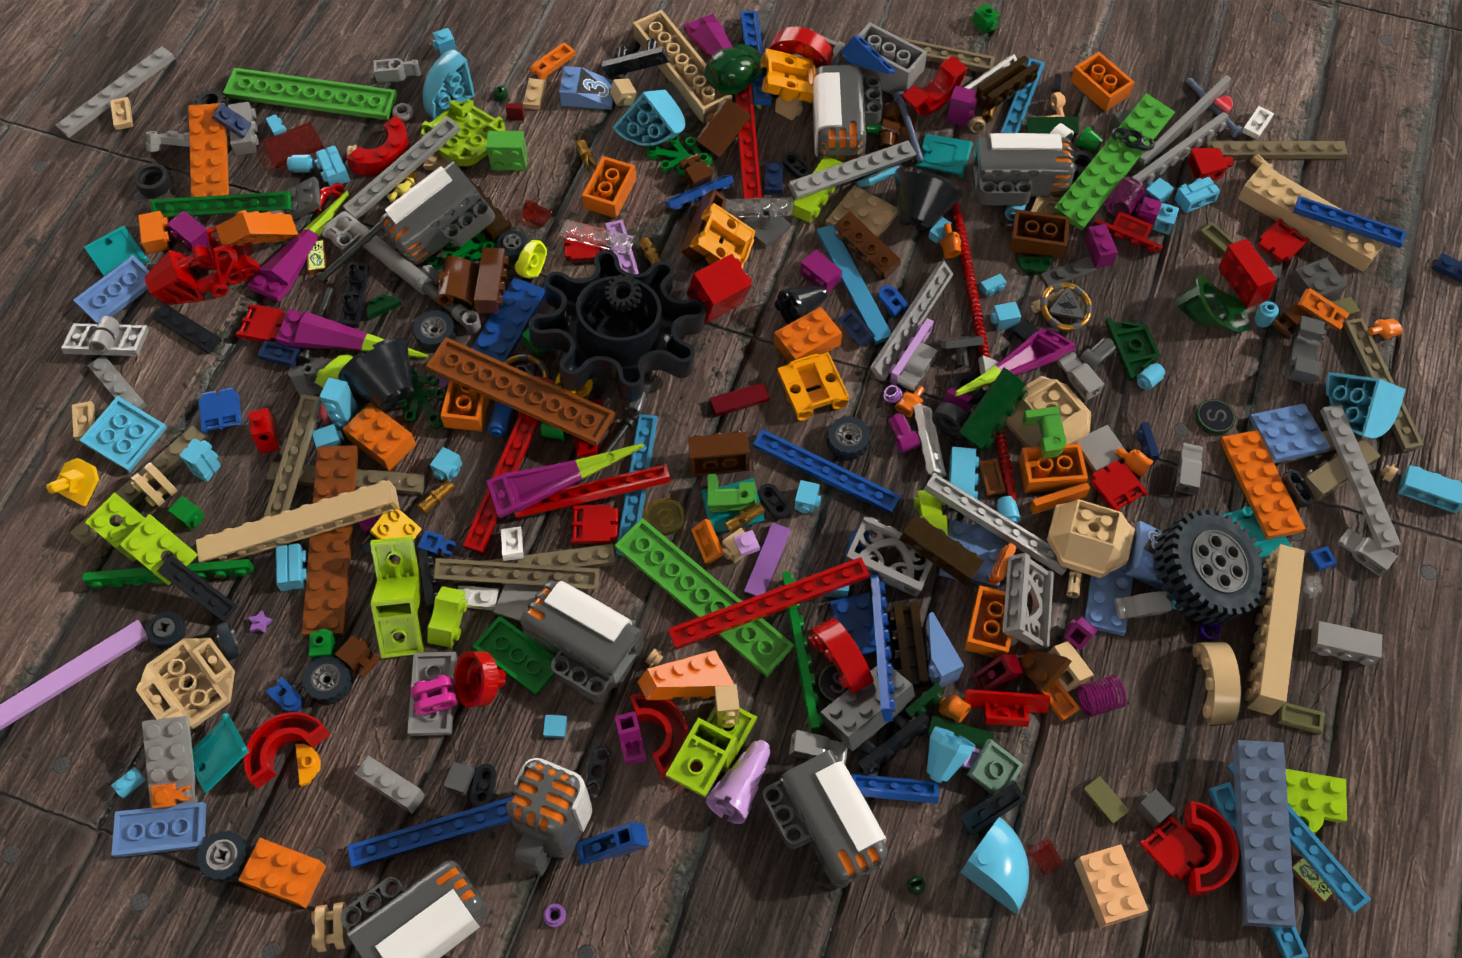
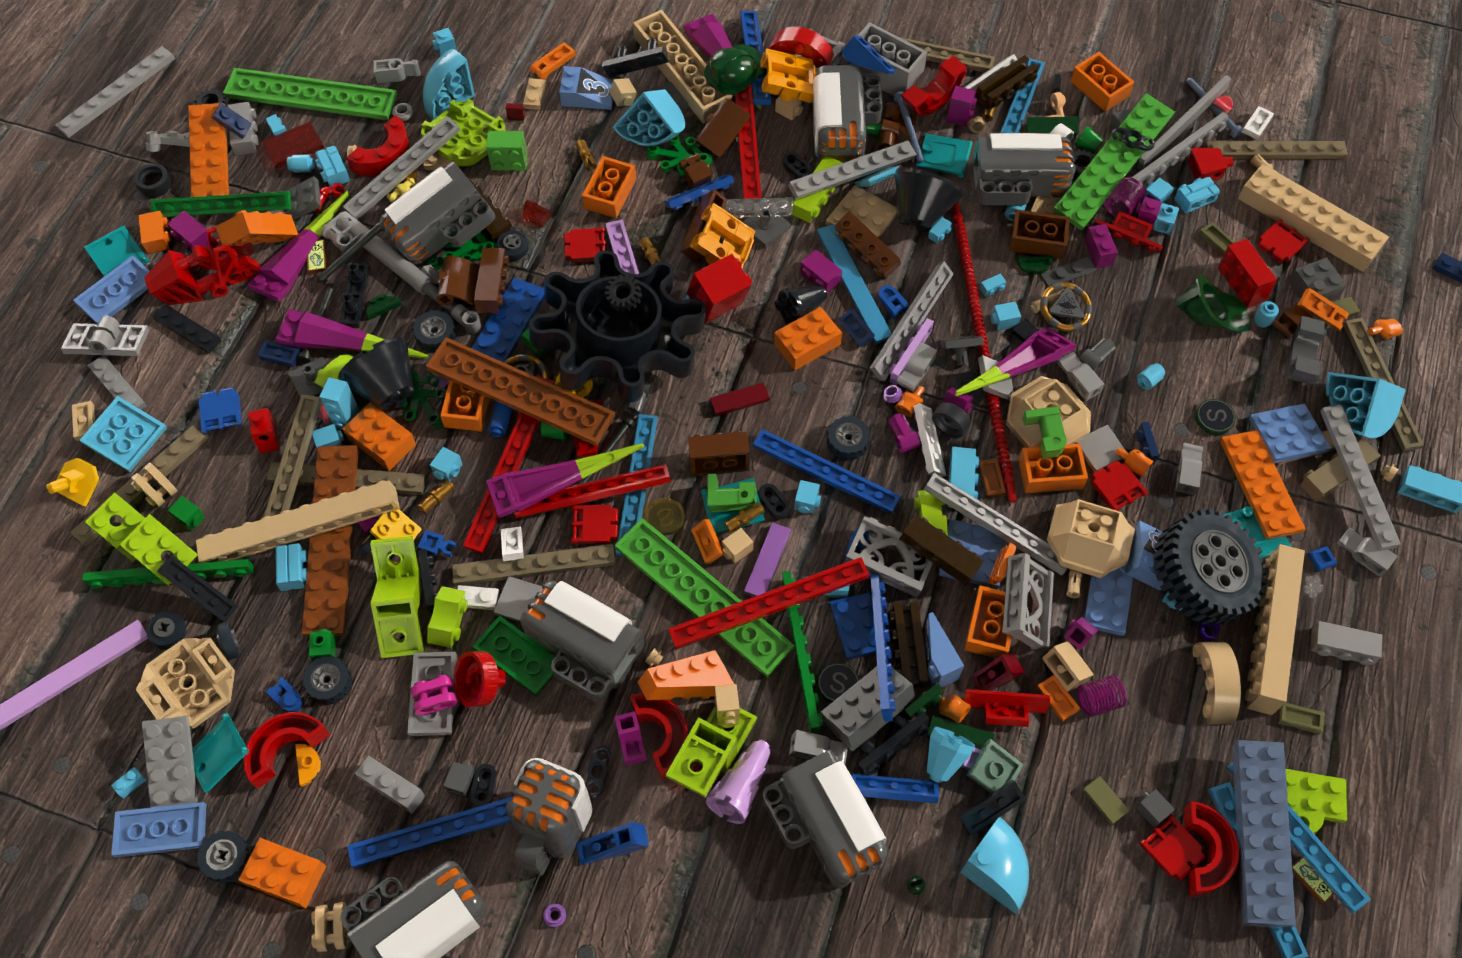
(121, 113): tan plate -> none
(166, 795): orange plate -> none
(200, 459): medium azure brick -> none
(259, 622): medium lavender piece -> none
(262, 325): red plate -> none
(356, 654): reddish brown brick -> none
(497, 95): dark green hinge -> none
(515, 573): dark tan plate -> none
(531, 259): neon yellow piece -> none
(555, 726): medium azure tile -> none
(597, 236): clear plate -> none
(746, 543): lavender plate -> none
(773, 177): dark blue plate -> none
(808, 373): light orange piece -> none
(843, 652): red brick -> none
(950, 242): orange piece -> none
(985, 18): green brick -> none
(994, 410): dark green slope -> none
(1008, 508): medium azure brick -> none
(1044, 668): reddish brown wing -> none
(1046, 857): clear red tile -> none
(1064, 496): orange tile -> none
(1110, 886): light nougat brick -> none
(1133, 345): dark green wing -> none
(1143, 605): light grey piece -> none
(1297, 488): black plate -> none
(1349, 222): blue tile -> none

